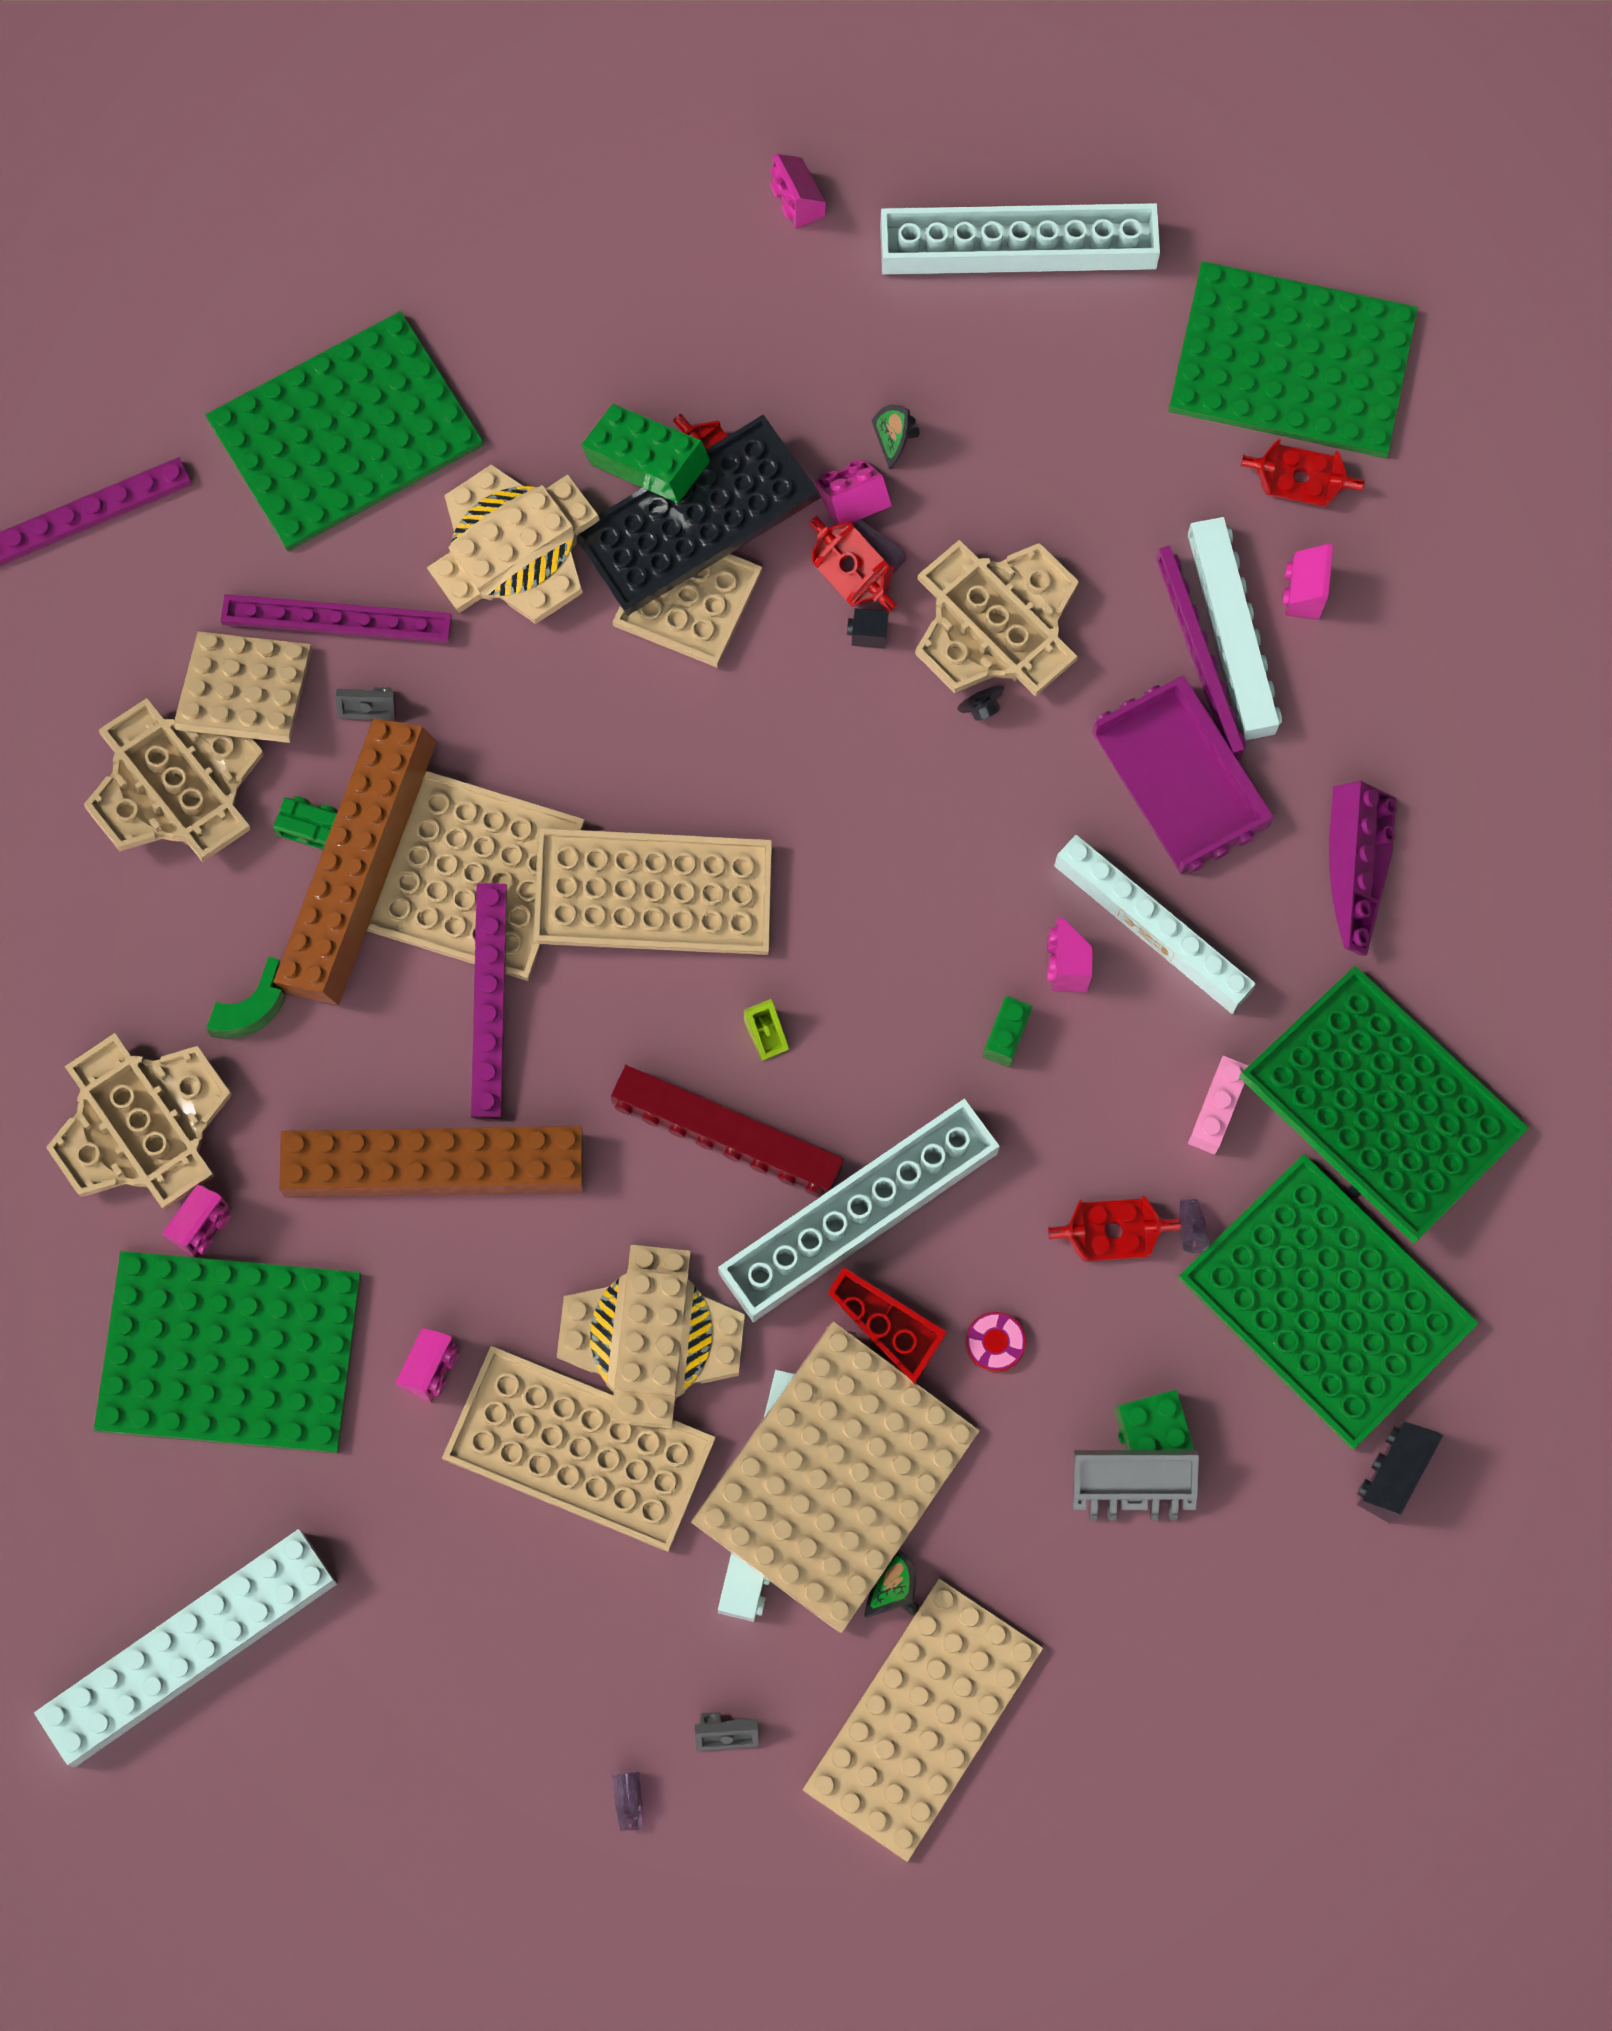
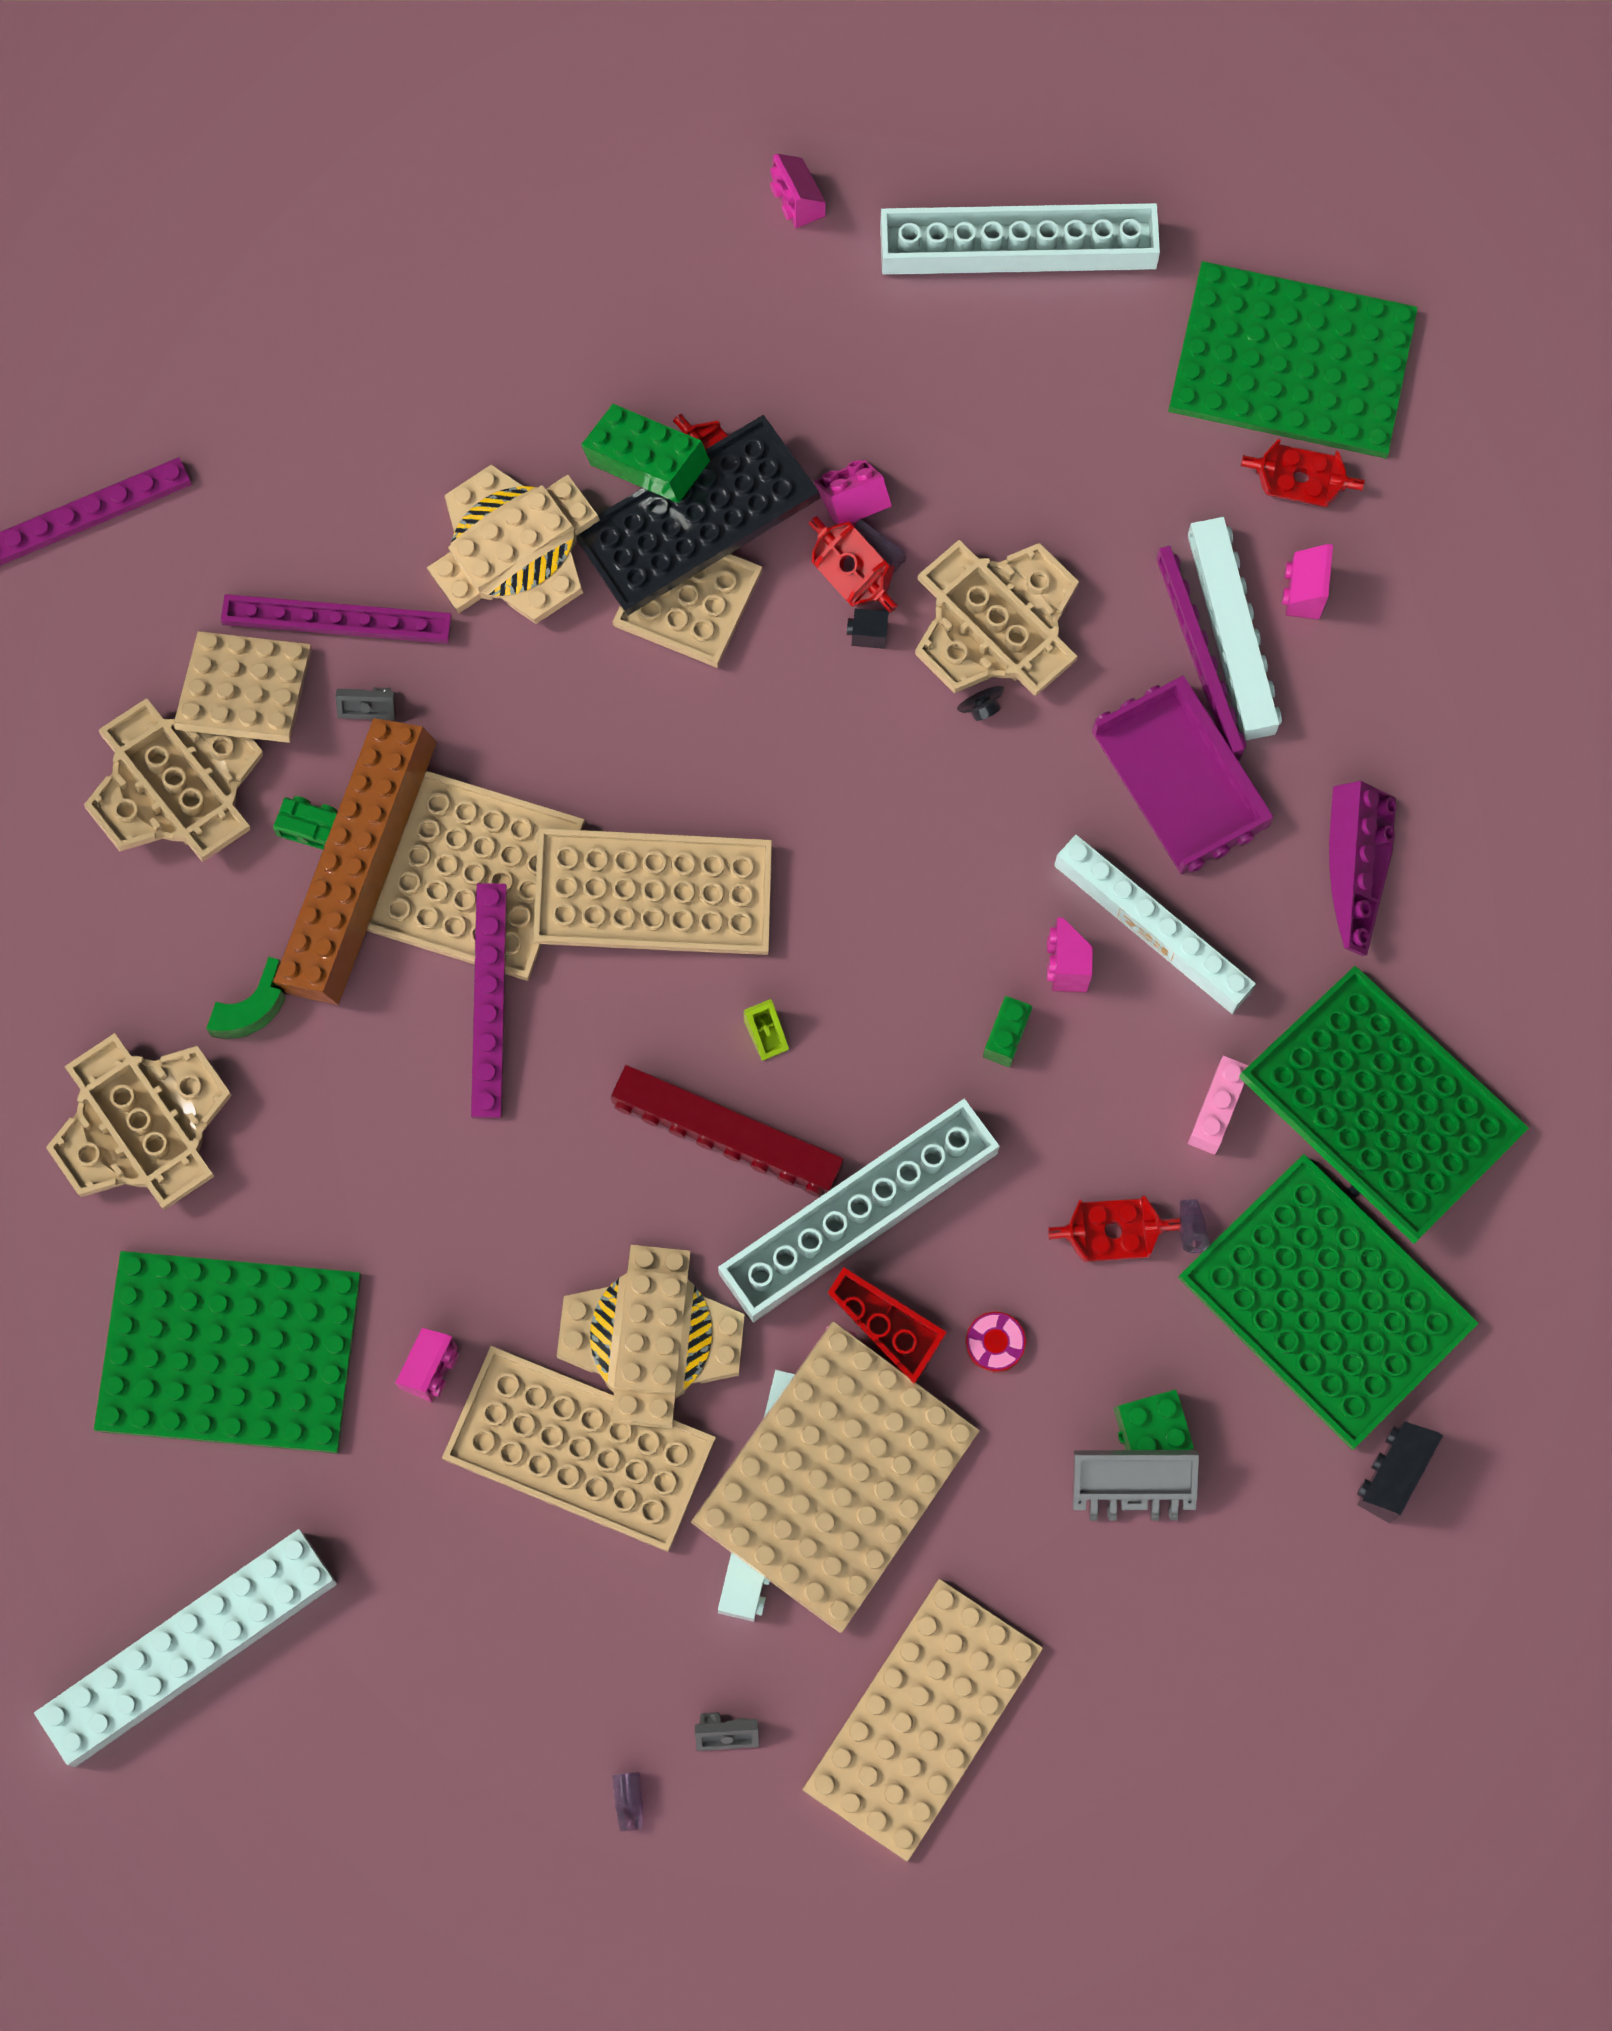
(198, 1221): dark pink slope -> none
(344, 430): green plate -> none
(431, 1161): dark orange brick -> none
(893, 427): shield -> none
(894, 1588): shield -> none

